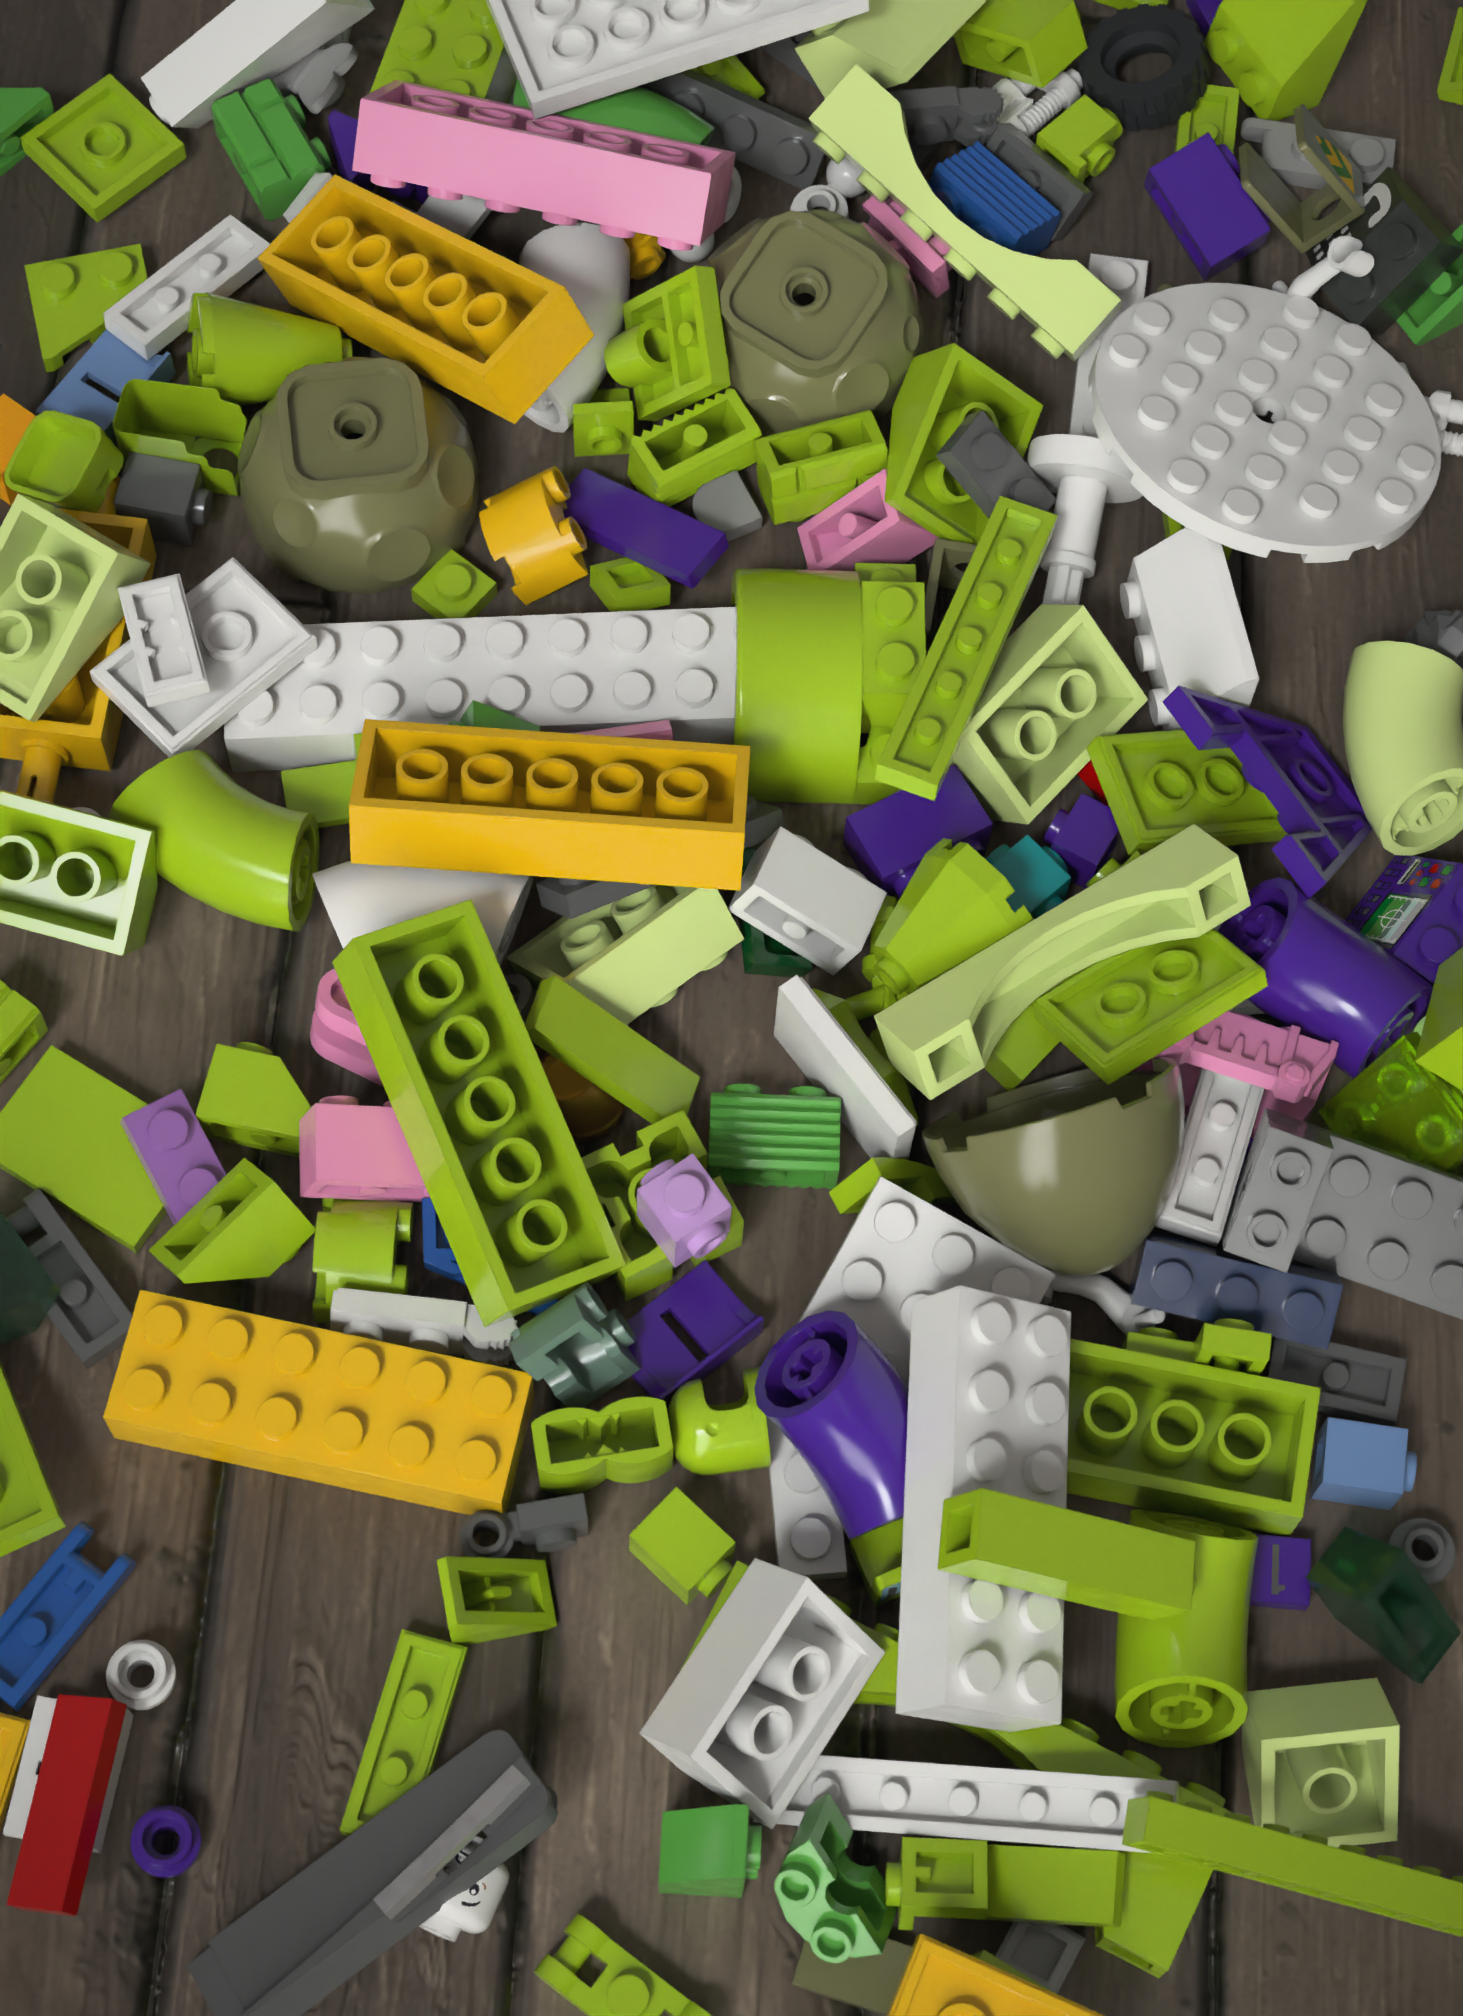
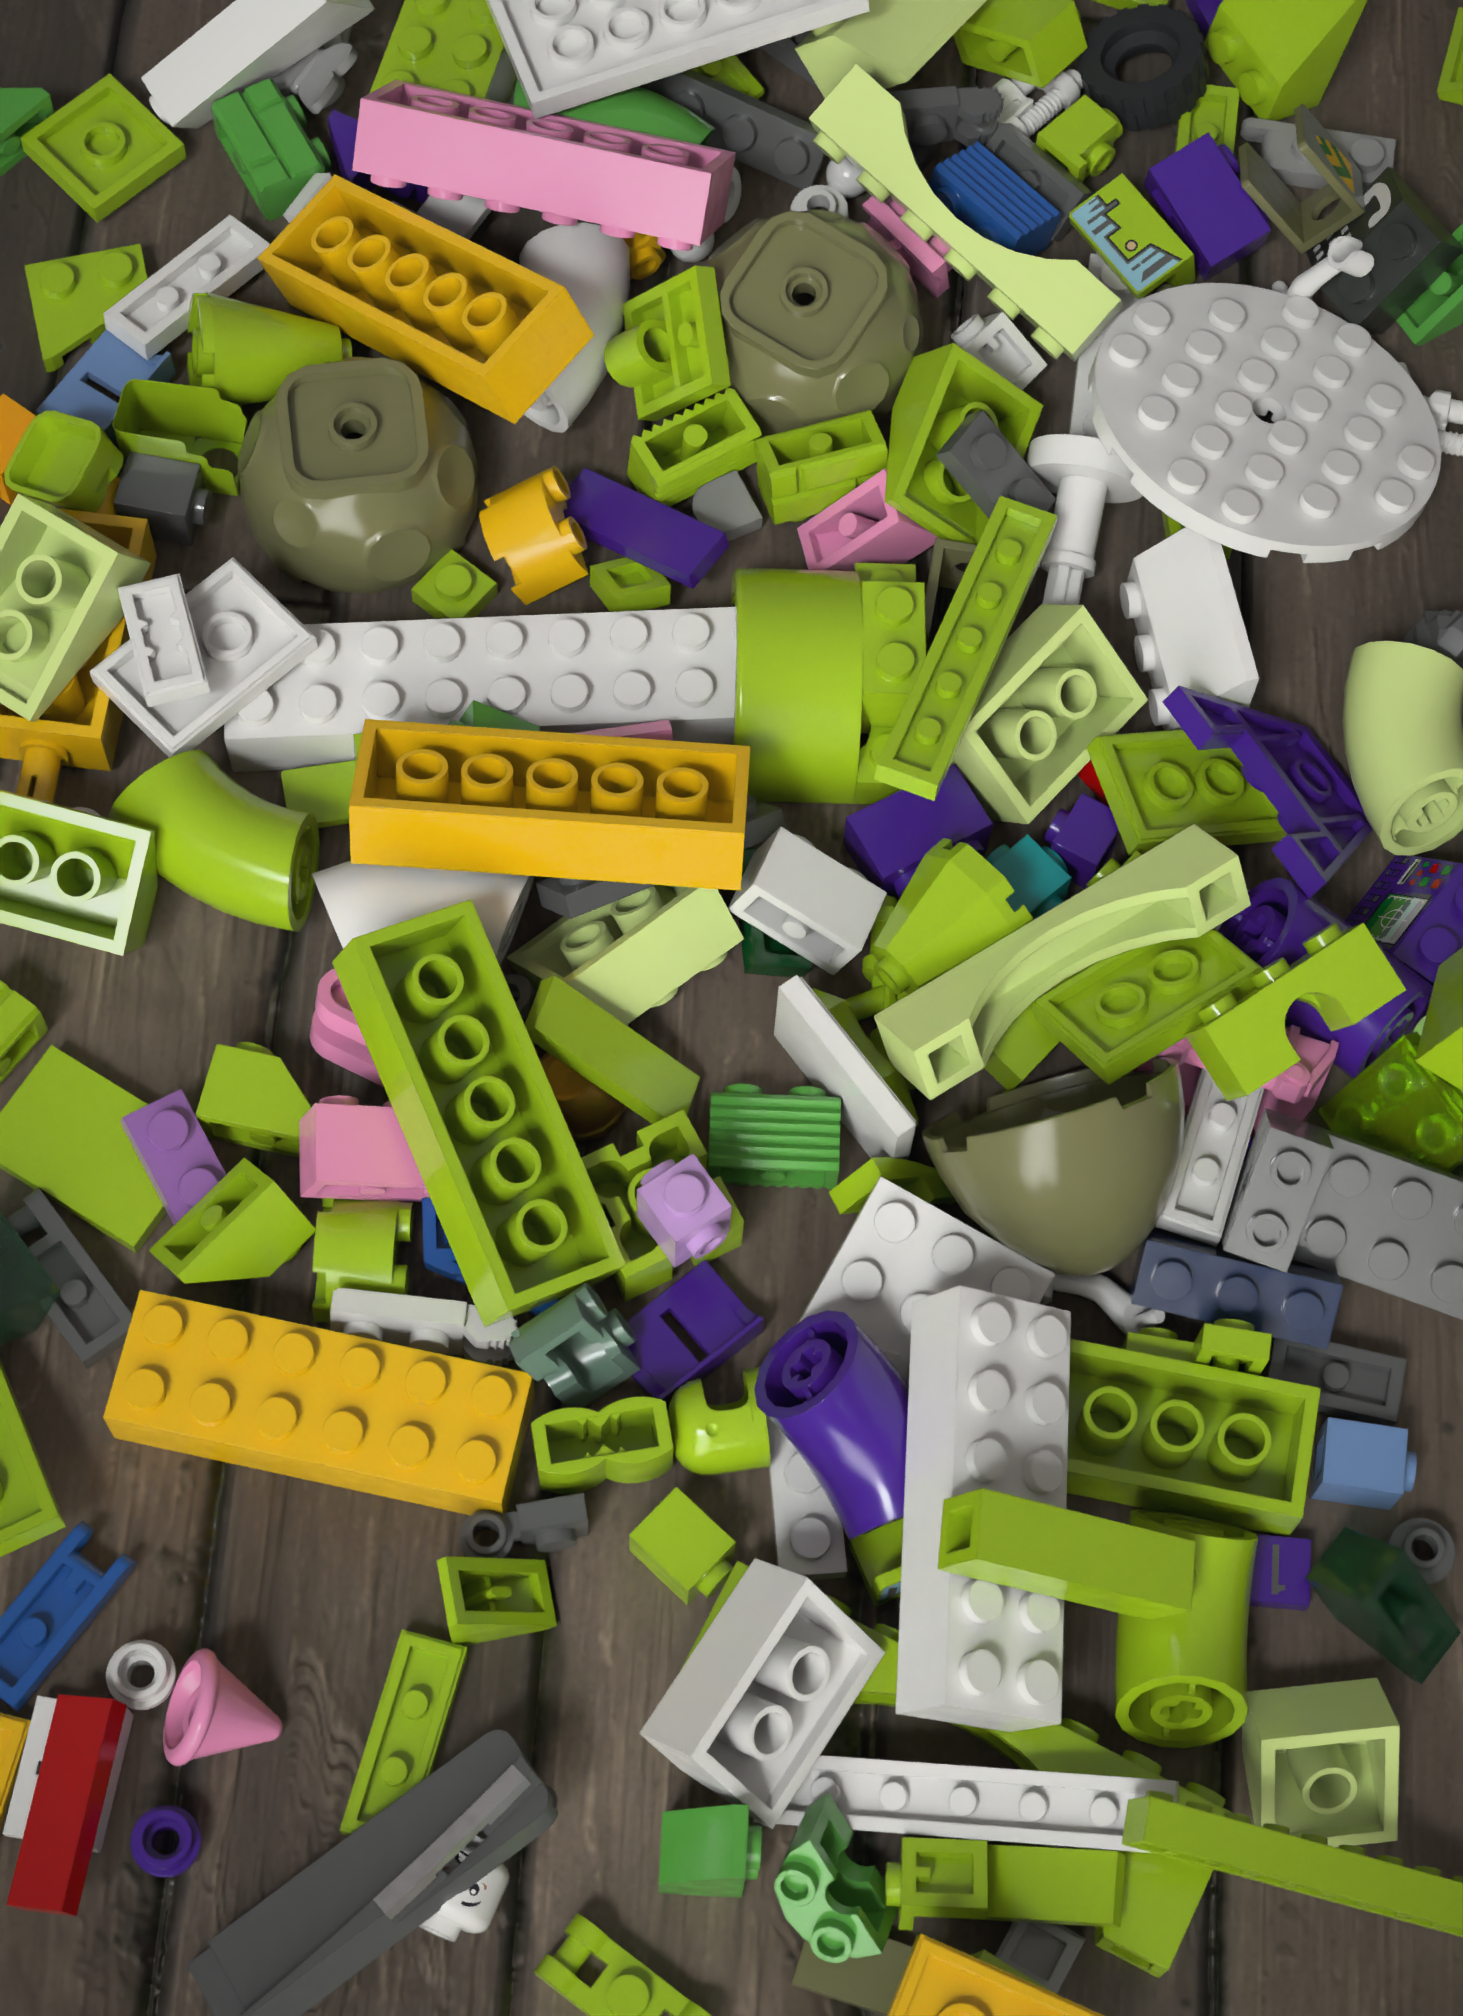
(213, 1712): none -> bright pink hat
(603, 424): lime bracket -> none
(1000, 347): none -> white bracket
(1133, 238): none -> panel
(1246, 1038): none -> lime arch

